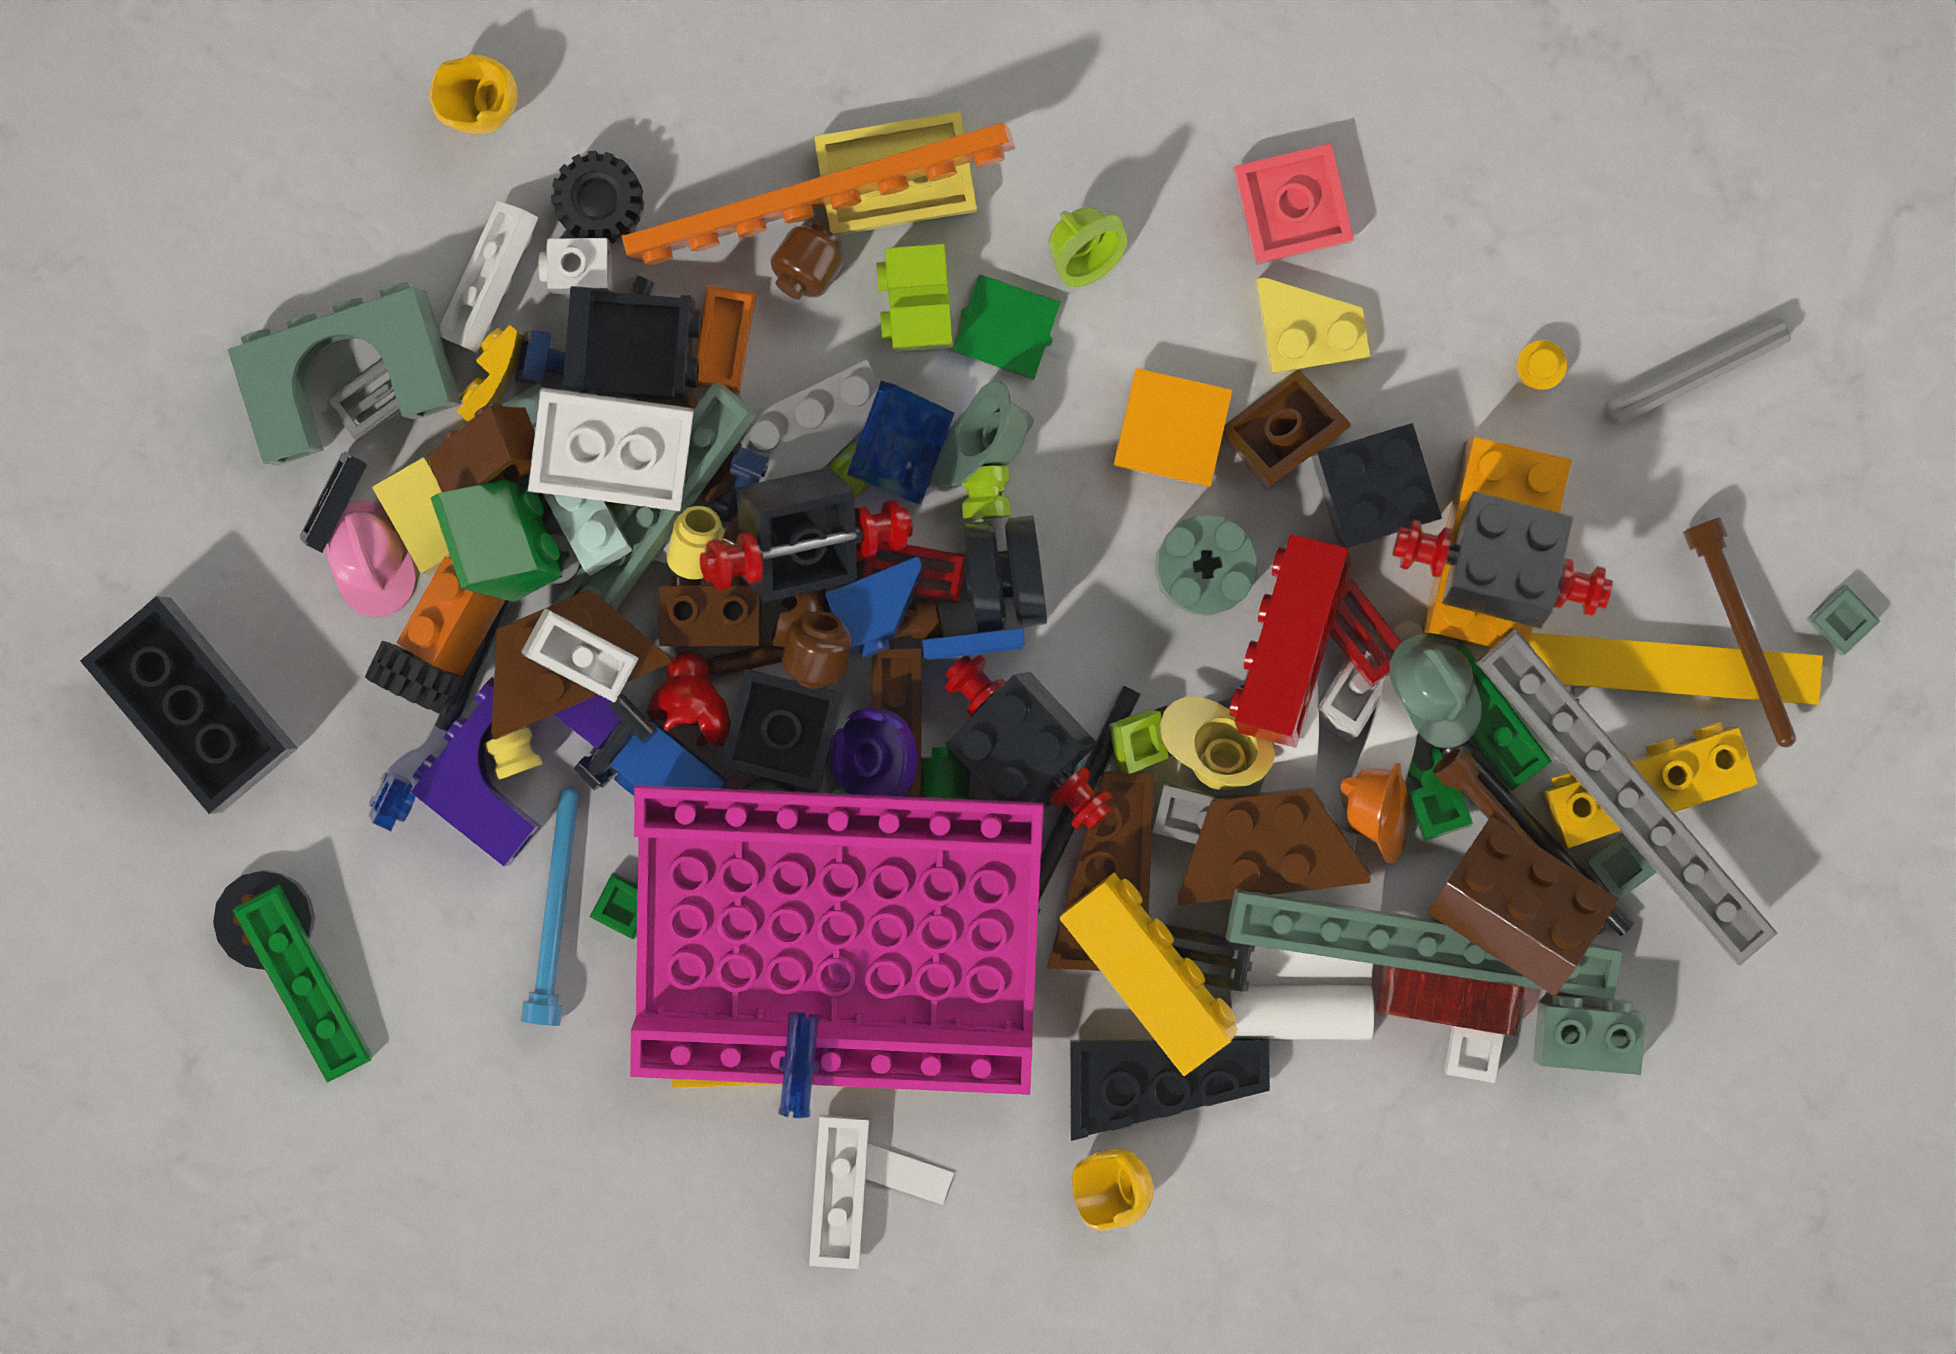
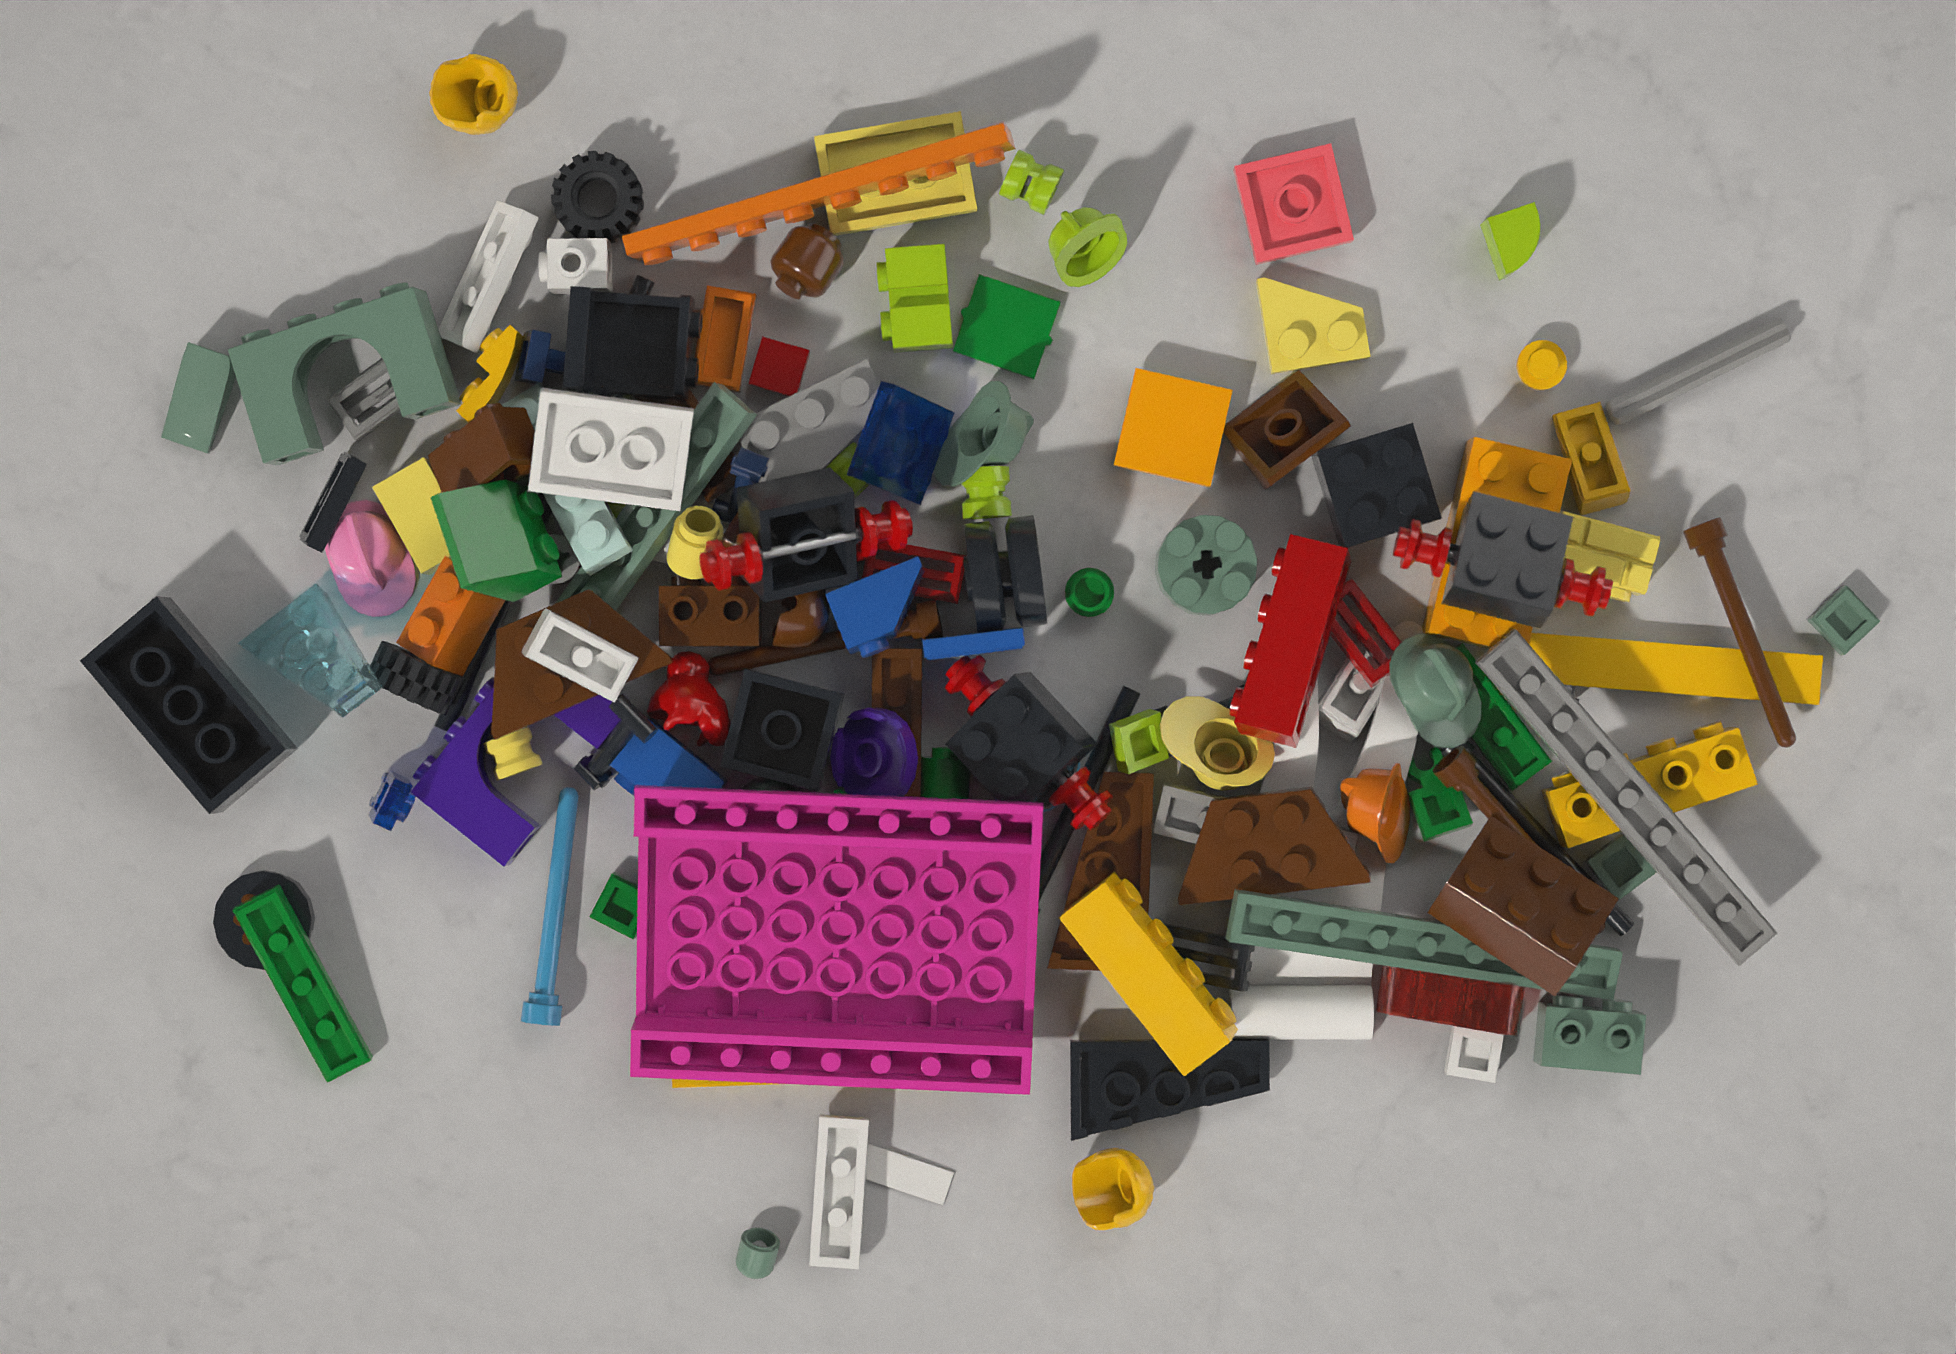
(199, 398): none -> sand green slope
(315, 652): none -> clear light blue wing
(753, 1260): none -> sand green piece
(779, 367): none -> red tile
(799, 1064): clear blue pin -> none
(817, 650): reddish brown head -> none
(1042, 186): none -> lime wheel
(1089, 592): none -> green plate
(1512, 238): none -> lime brick
(1595, 468): none -> yellow slope
(1621, 550): none -> light yellow brick

